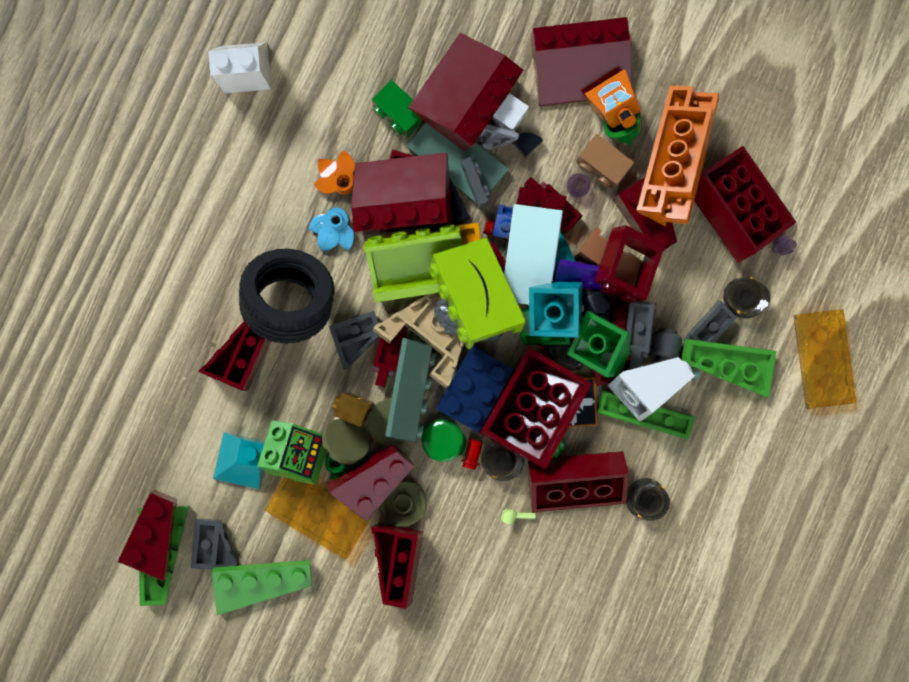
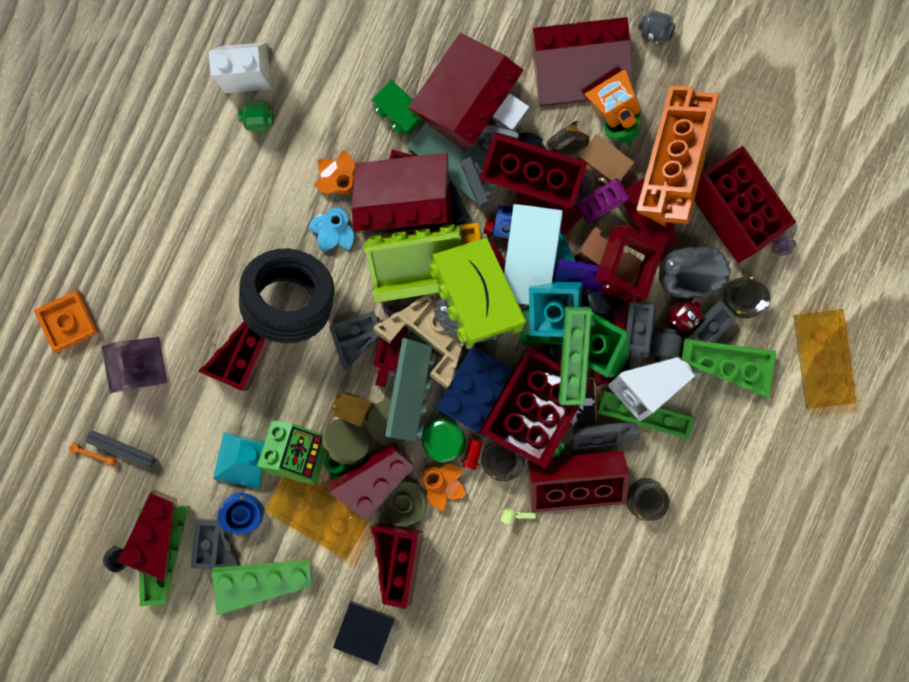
(66, 321): none -> orange tile
(75, 448): none -> orange hinge
(110, 559): none -> black tile
(120, 449): none -> dark grey axle
(134, 364): none -> clear purple slope
(240, 514): none -> blue piece
(256, 115): none -> green head
(364, 632): none -> black tile
(388, 307): none -> plate
(446, 487): none -> orange plate
(533, 171): none -> dark red slope
(568, 140): none -> clear smoke piece
(575, 355): none -> bright green tile
(590, 208): none -> magenta slope
(604, 436): none -> dark grey hinge
(657, 27): none -> dark grey head
(685, 315): none -> dark red head
(694, 272): none -> dark grey hair

